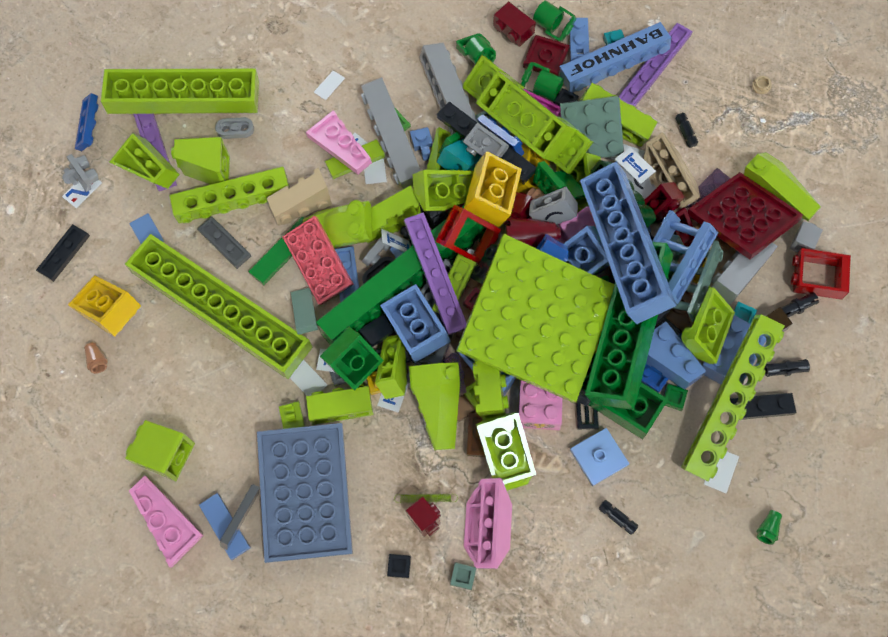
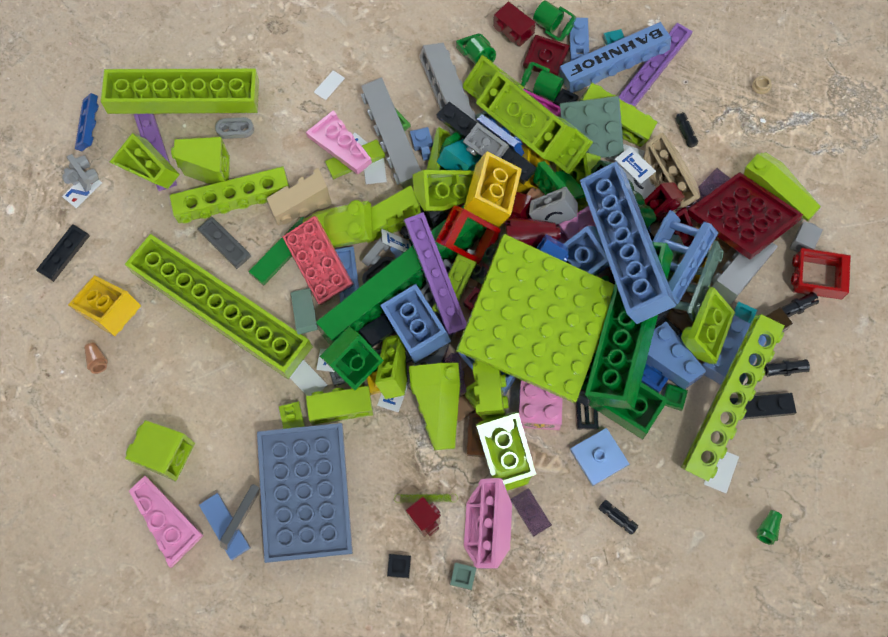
(144, 227): medium blue sticker -> none
(530, 512): none -> clear purple plate

